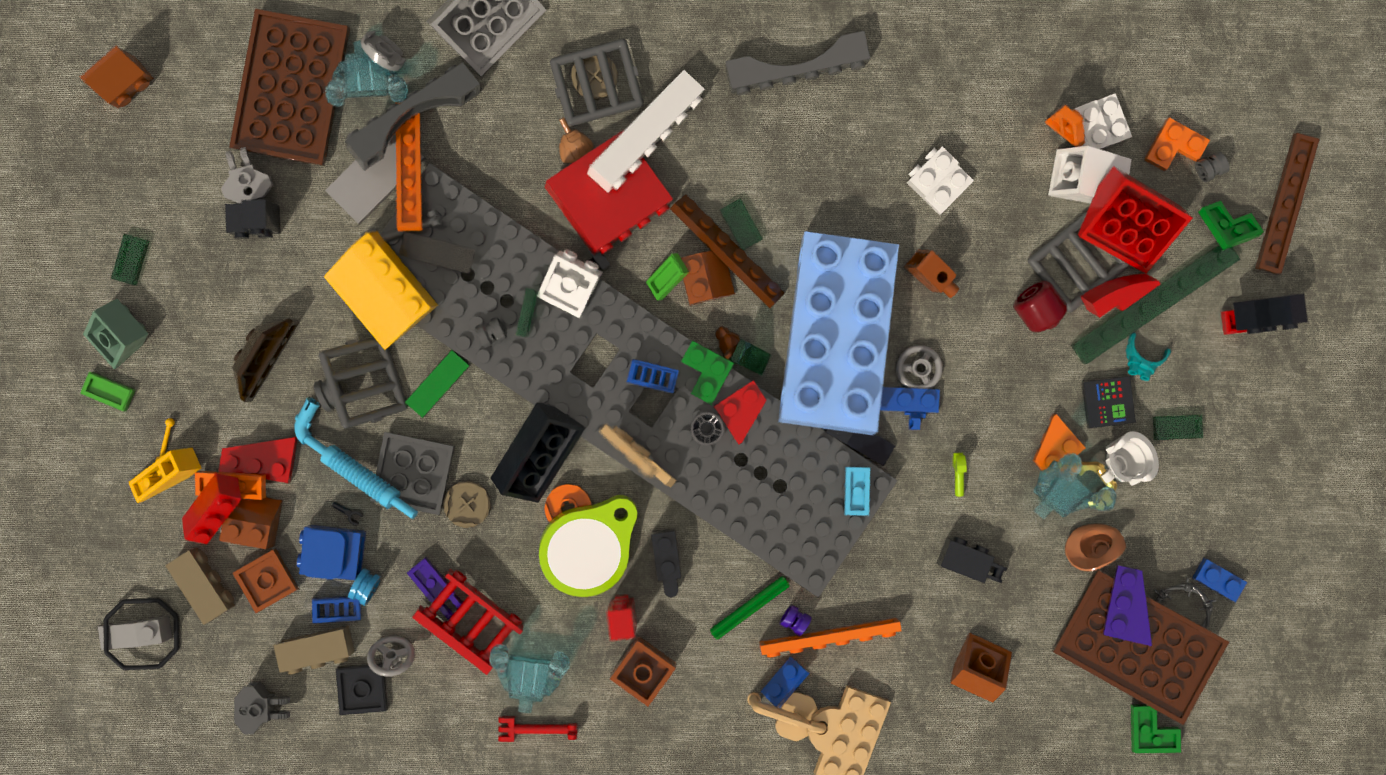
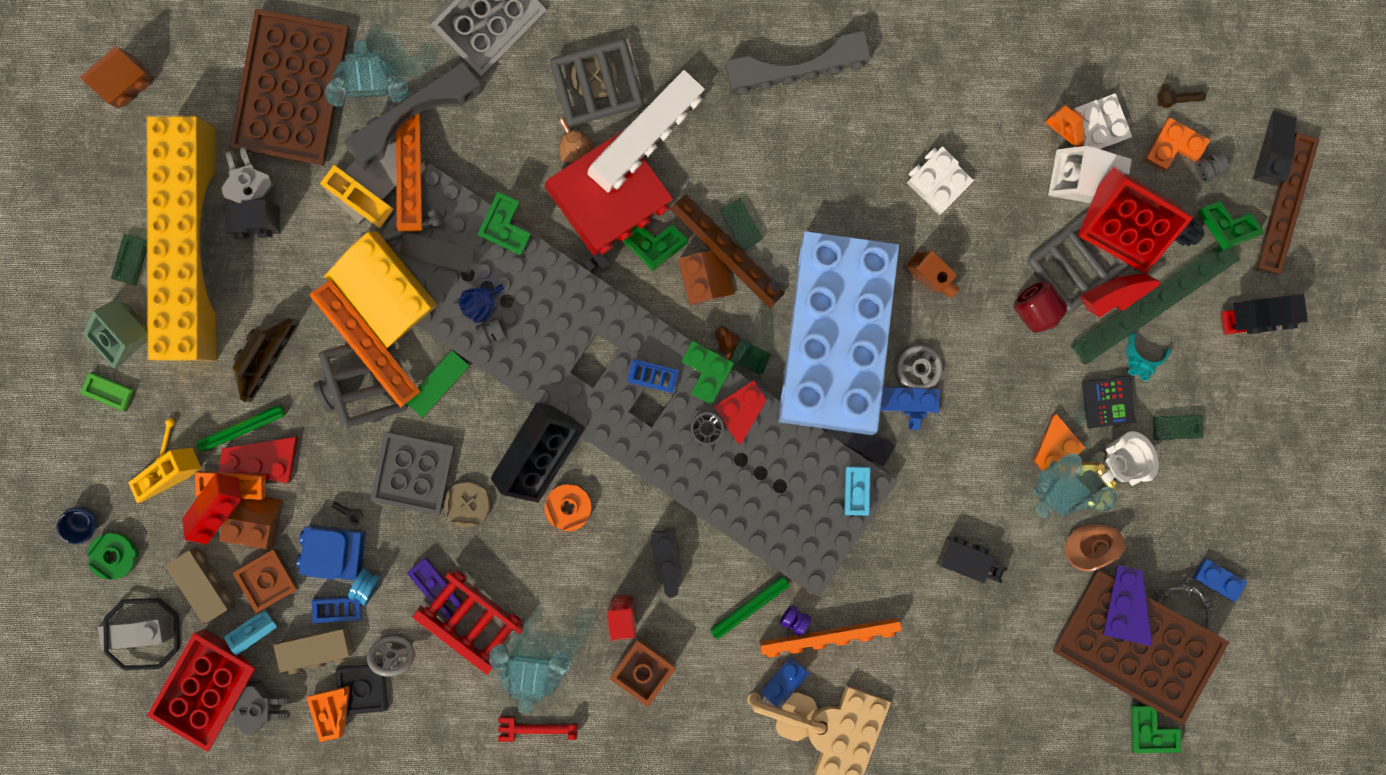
(76, 525): none -> dark blue hair
(126, 556): none -> green plate
(178, 174): none -> yellow arch
(202, 689): none -> red slope
(240, 428): none -> green axle
(250, 632): none -> medium azure plate
(329, 712): none -> orange wing
(346, 466): medium azure piece -> none
(356, 196): none -> yellow slope
(365, 343): none -> orange plate
(382, 51): light grey tile -> none
(478, 302): none -> clear blue piece
(498, 225): none -> green plate
(526, 312): clear green tile -> none
(569, 282): white plate -> none
(588, 547): piece -> none
(636, 454): tan wing -> none
(656, 250): none -> green plate
(667, 276): bright green tile -> none
(960, 467): lime bar -> none
(982, 668): dark orange slope -> none
(1168, 97): none -> dark brown piece
(1191, 234): none -> black gear
(1277, 150): none -> black slope

